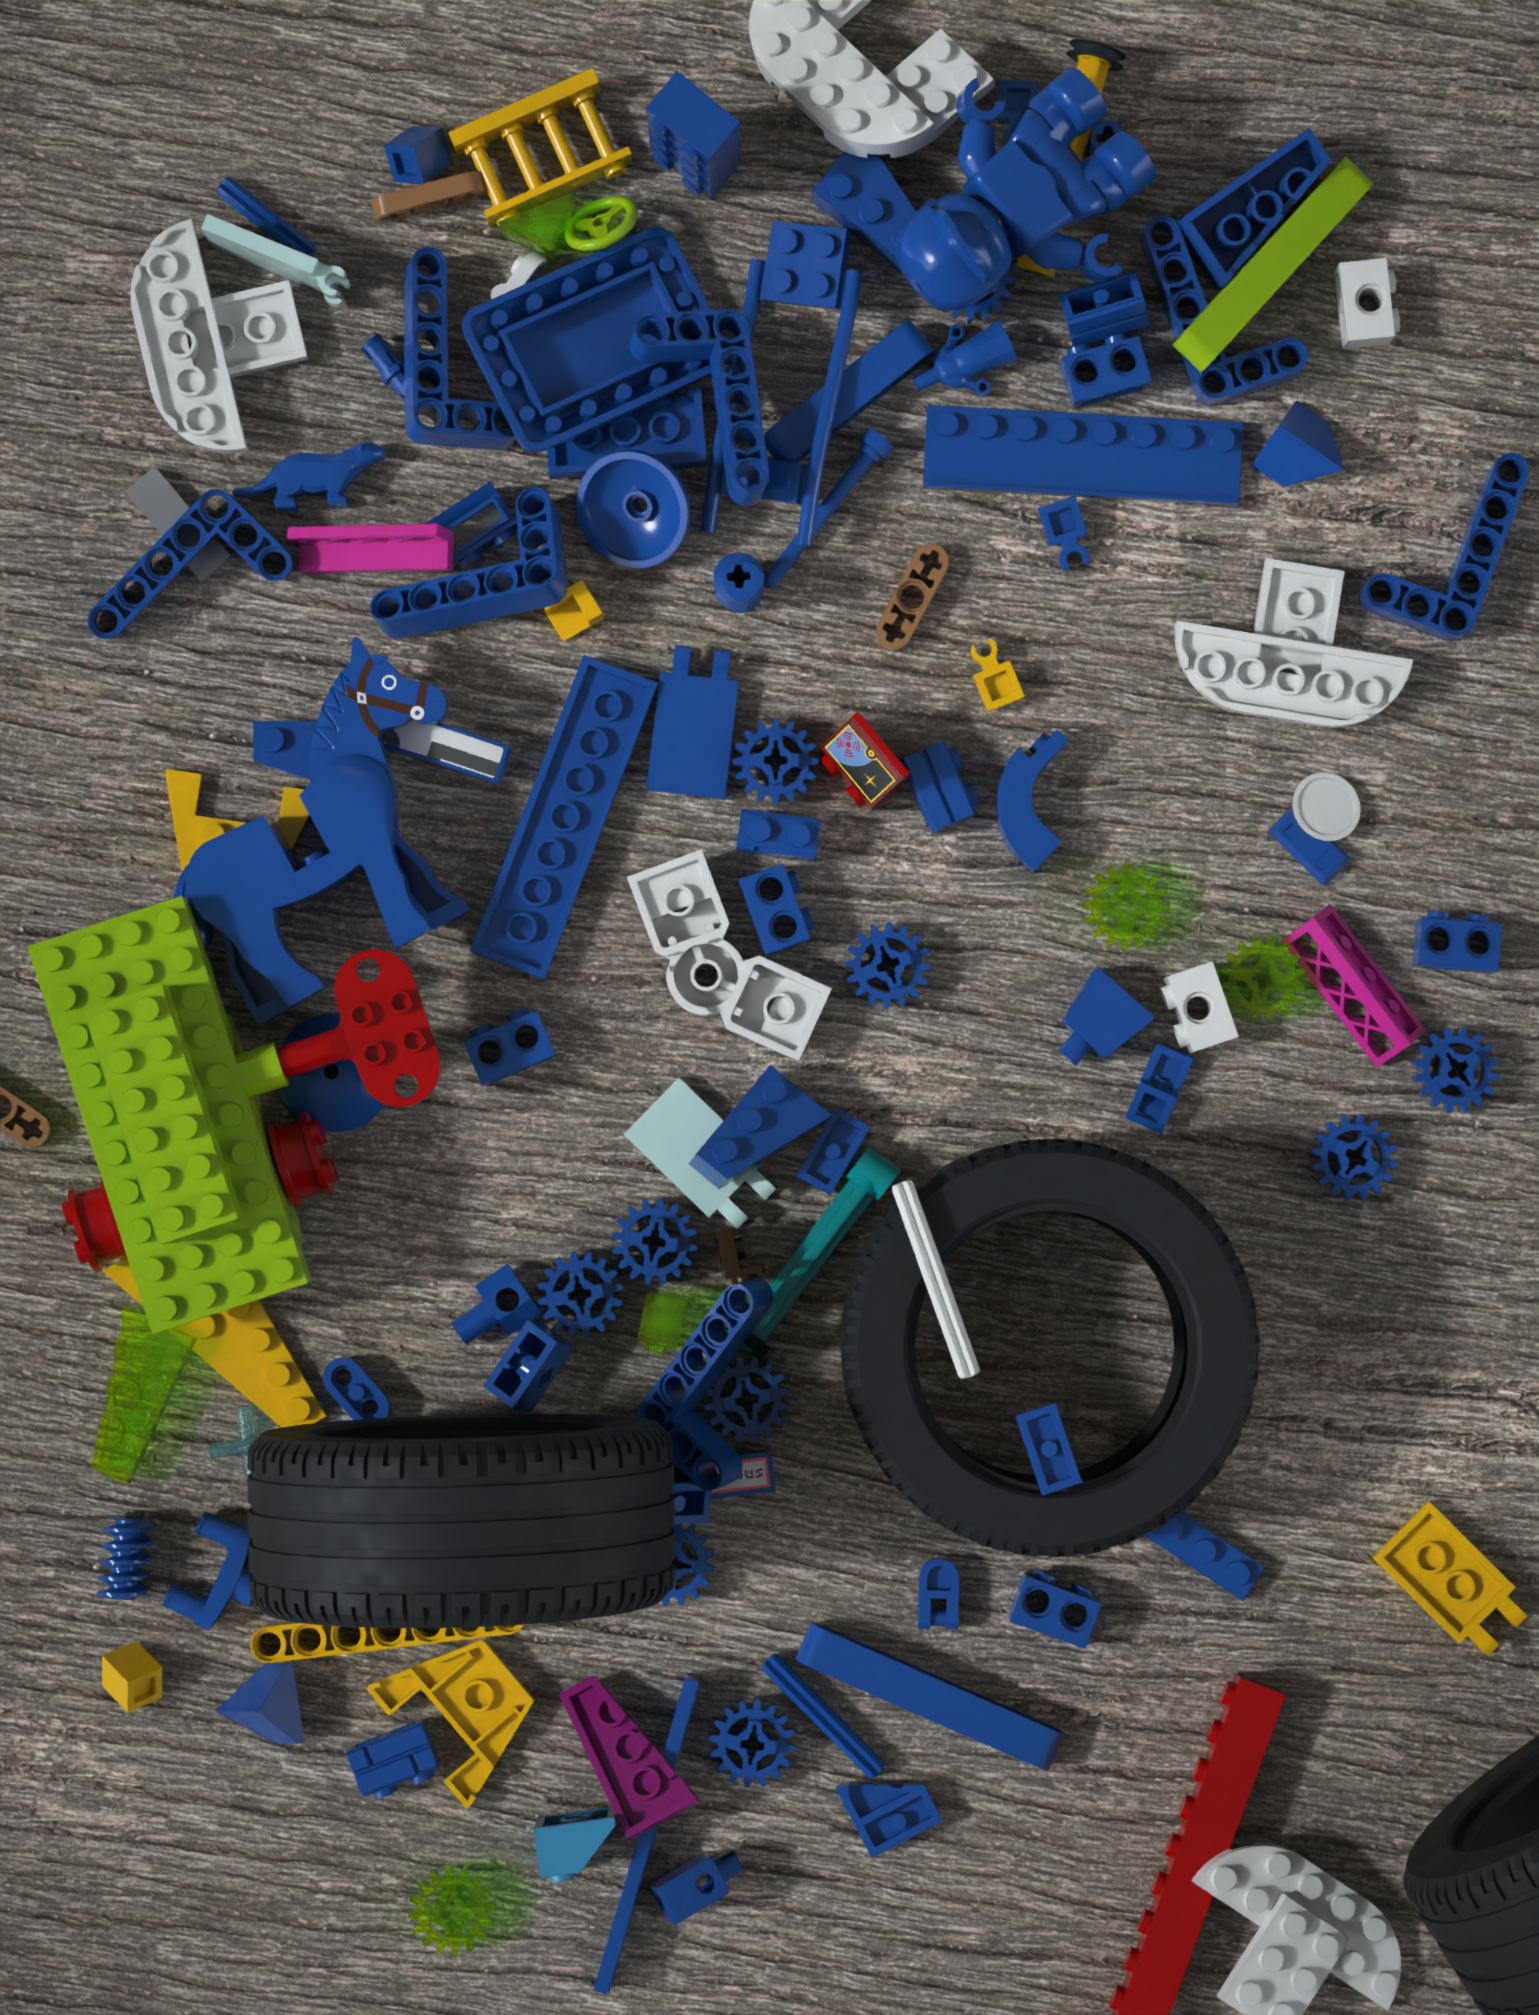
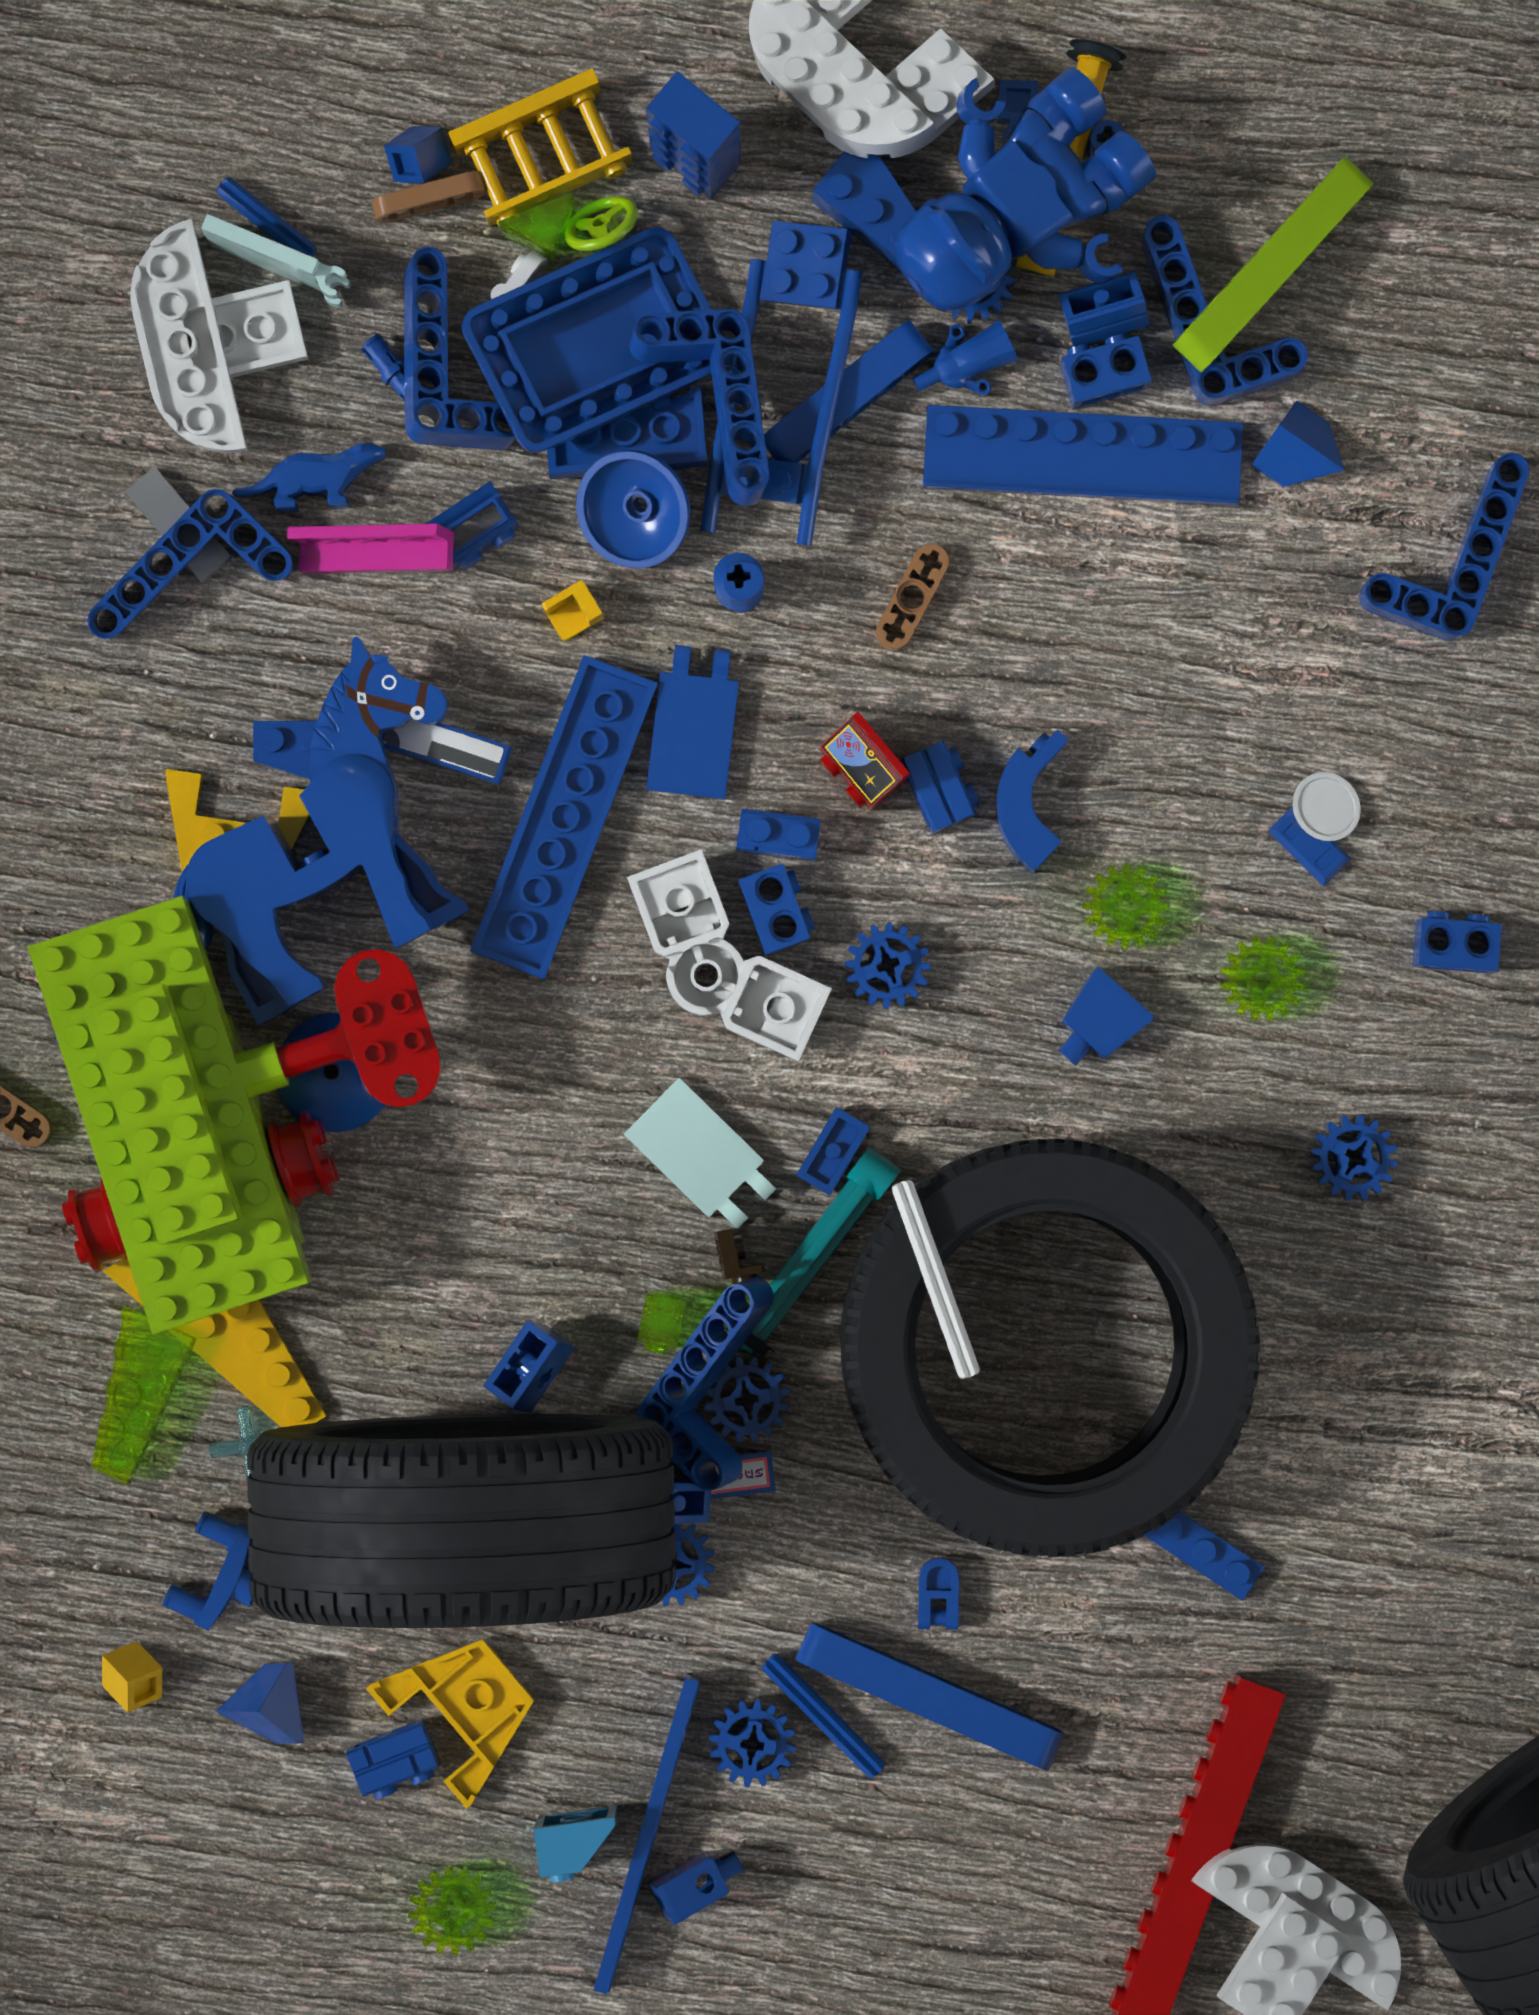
(126, 1557): blue piece -> none
(357, 1392): blue plate -> none
(370, 1639): yellow beam -> none
(487, 582): blue beam -> none
(489, 1313): blue piece -> none
(513, 1057): blue brick -> none
(562, 1297): blue gear -> none
(628, 1765): magenta wing -> none
(636, 1238): blue gear -> none
(758, 1127): blue wedge -> none
(794, 762): blue gear -> none
(873, 449): blue piece -> none
(888, 1812): blue wing -> none
(996, 682): yellow plate -> none
(1048, 1448): blue plate -> none
(1051, 1617): blue brick -> none
(1062, 525): blue plate -> none
(1159, 1087): blue slope -> none
(1204, 984): white brick -> none
(1240, 216): blue wedge -> none
(1290, 660): white plate -> none
(1357, 325): white brick -> none
(1368, 984): dark pink fence -> none
(1448, 1577): yellow tile -> none
(1466, 1085): blue gear -> none

